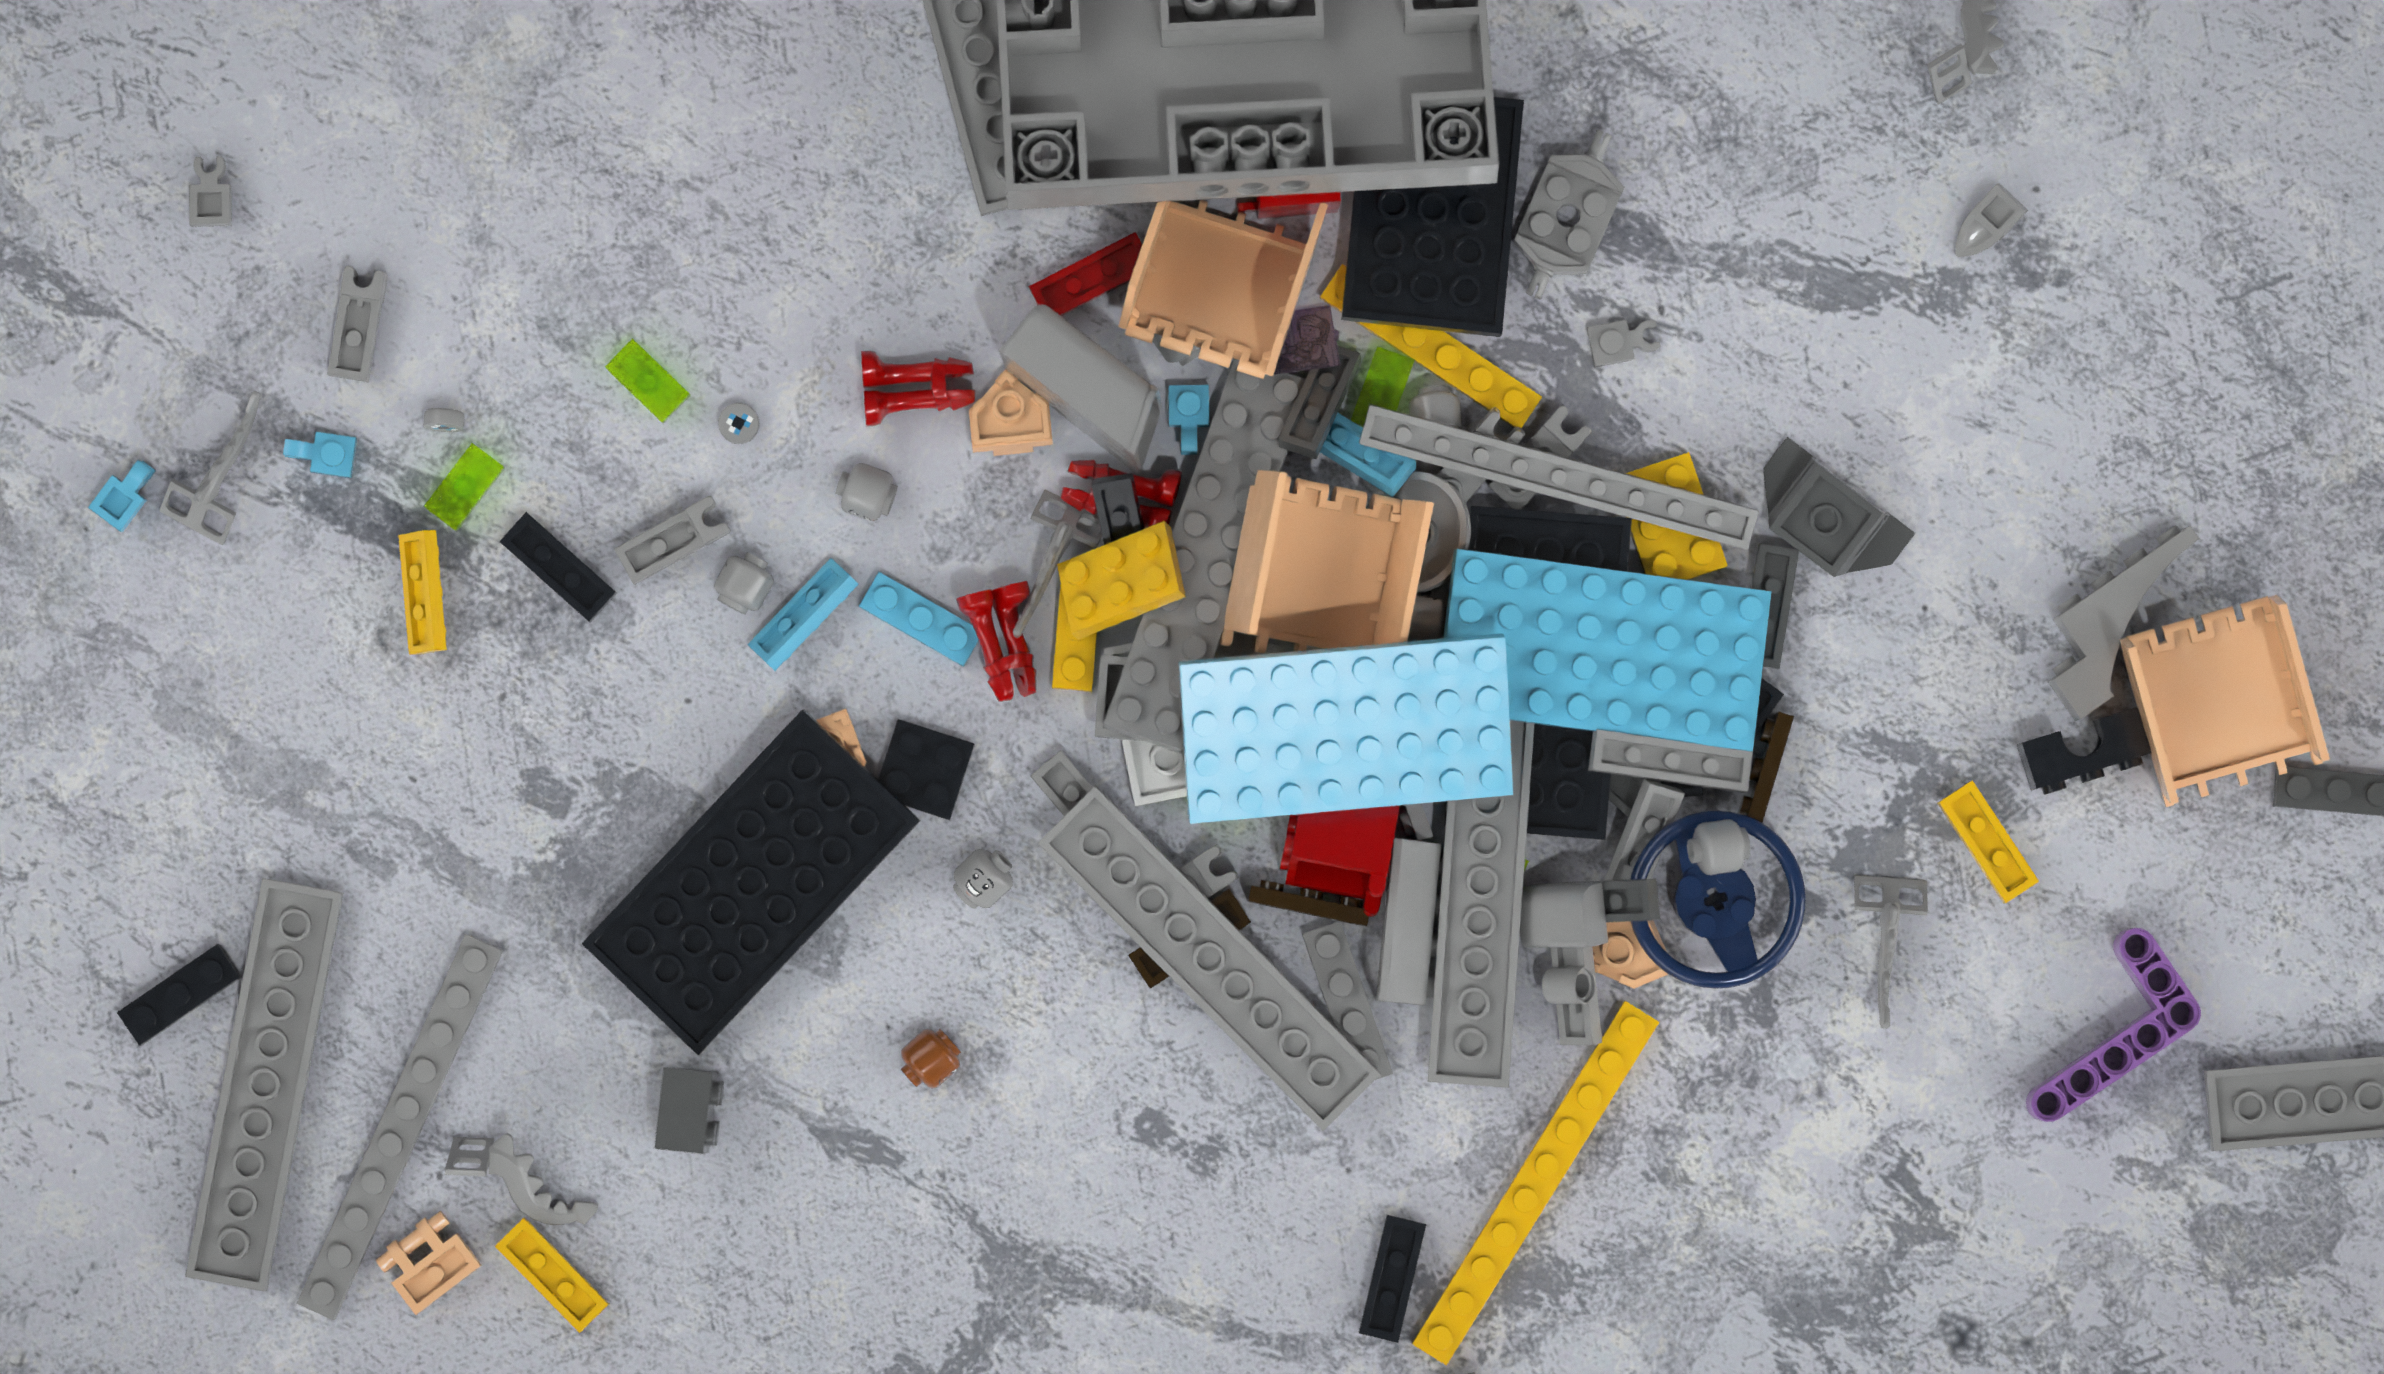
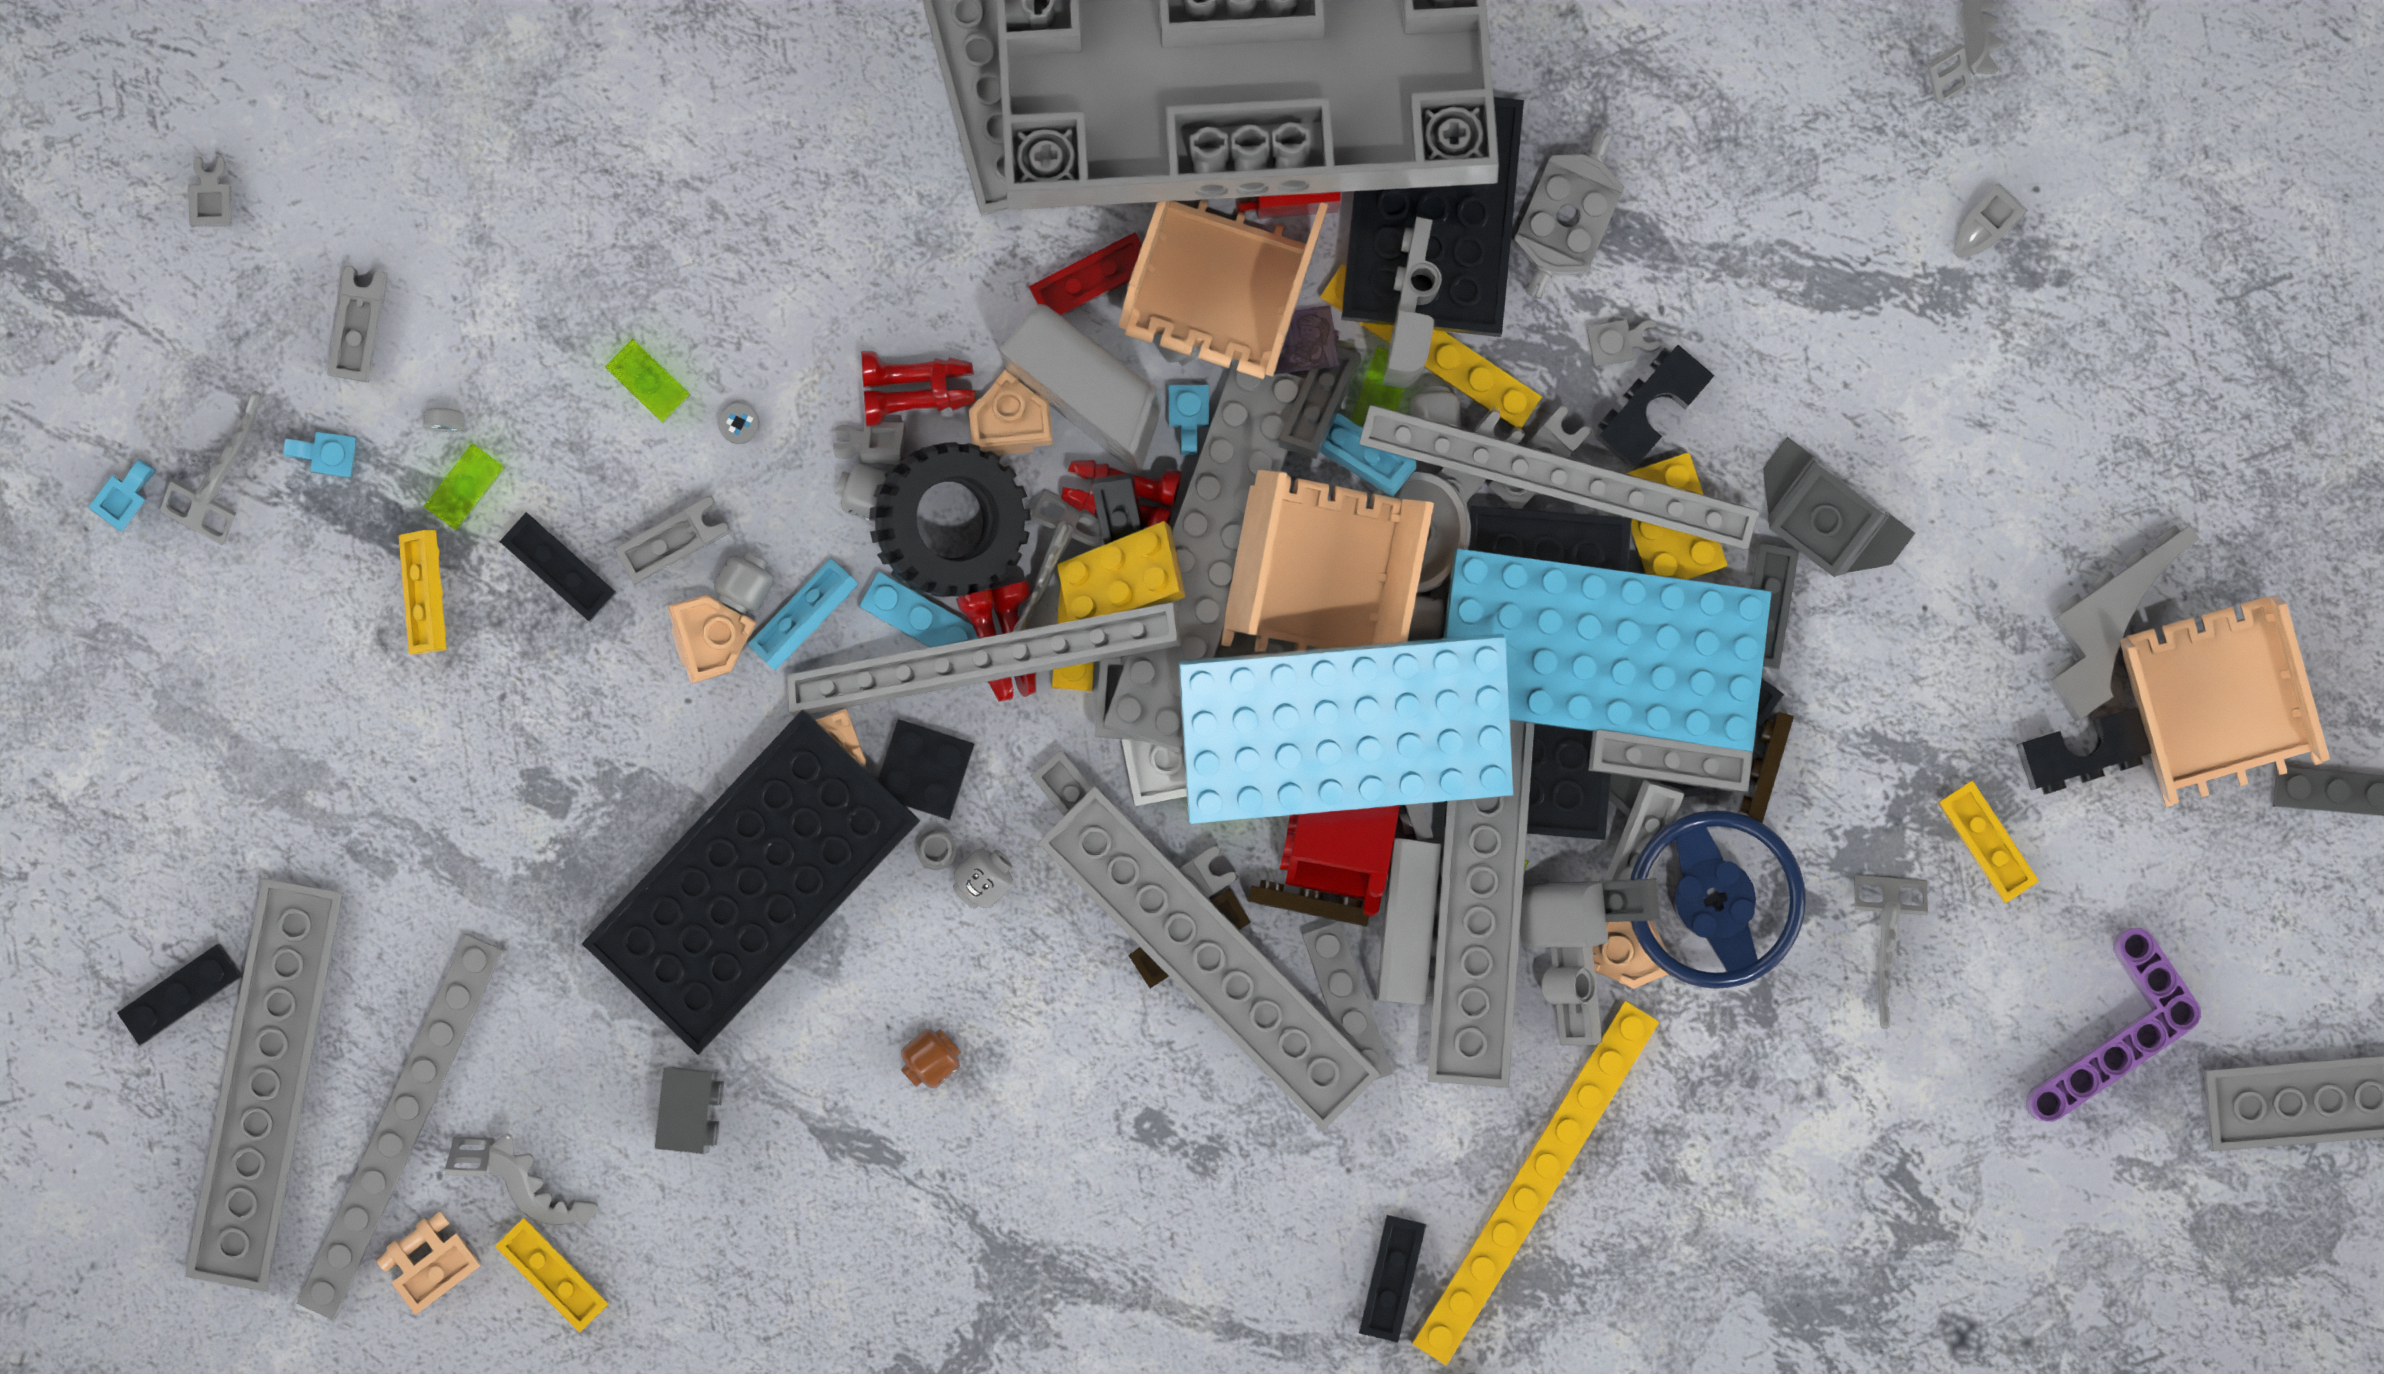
(708, 636): none -> light nougat plate
(875, 443): none -> light grey plate
(936, 849): none -> light grey plate
(984, 659): none -> light grey plate
(1001, 512): none -> black tyre
(1412, 330): none -> light grey plate
(1675, 377): none -> black arch
(1719, 847): light grey head -> none

